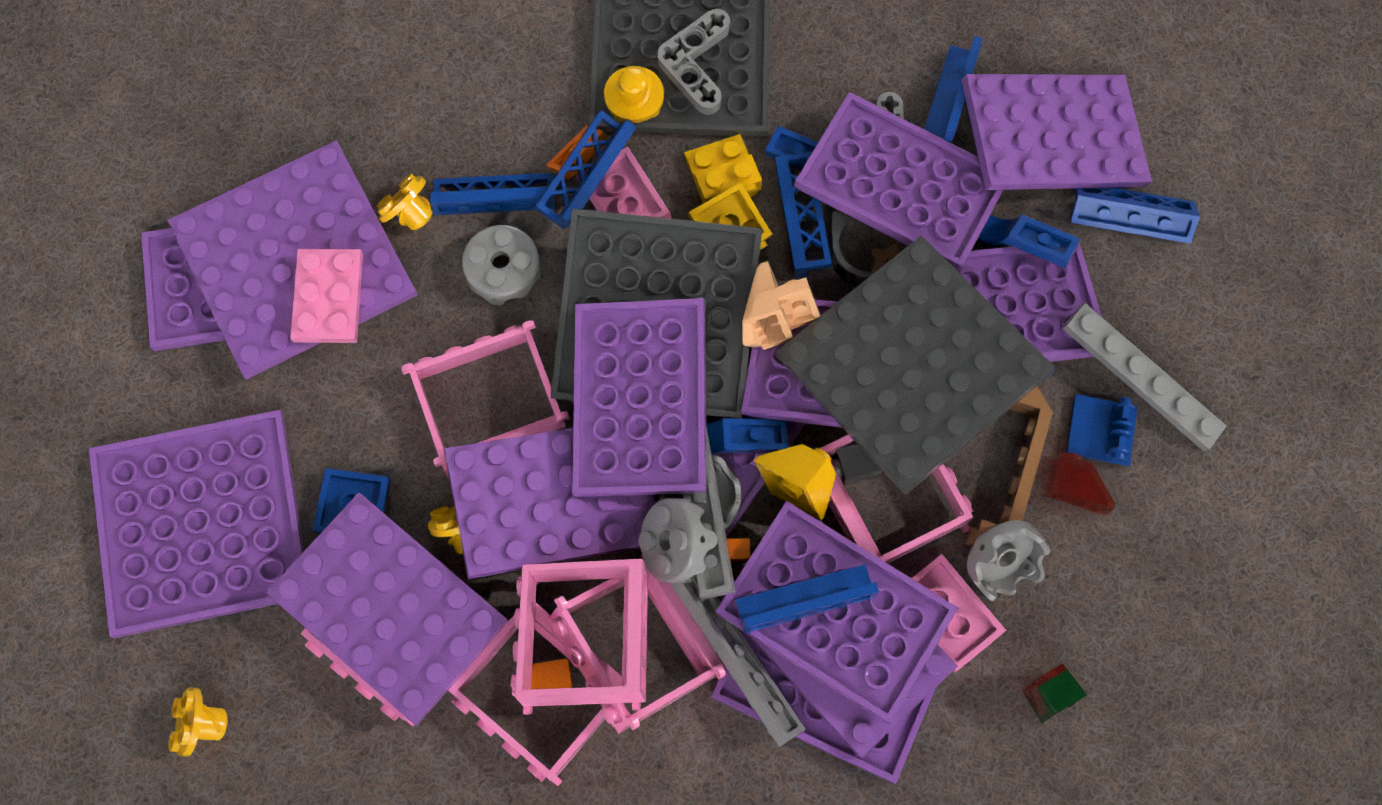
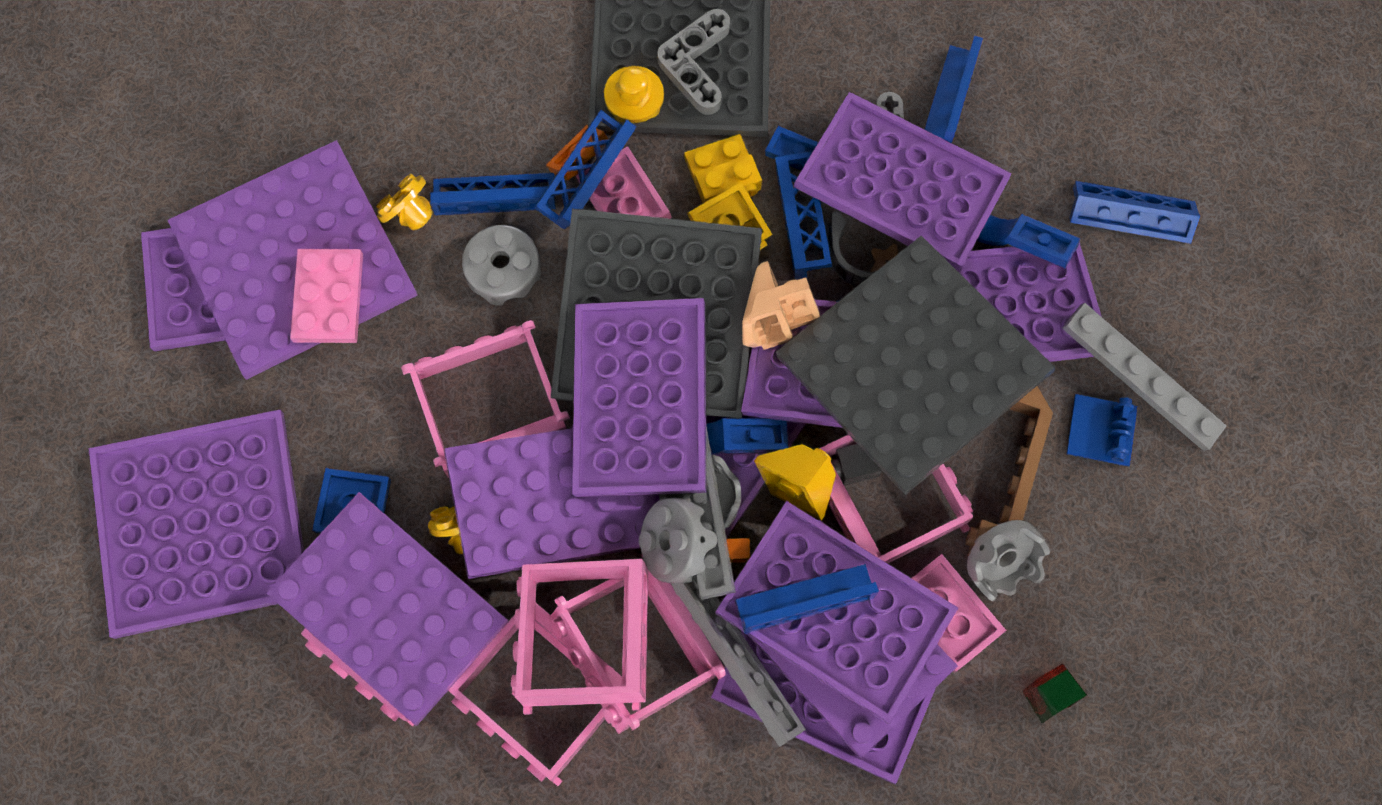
(195, 722): yellow plate -> none
(552, 675): orange brick -> none
(1055, 131): medium lavender plate -> none
(1078, 484): clear red slope -> none

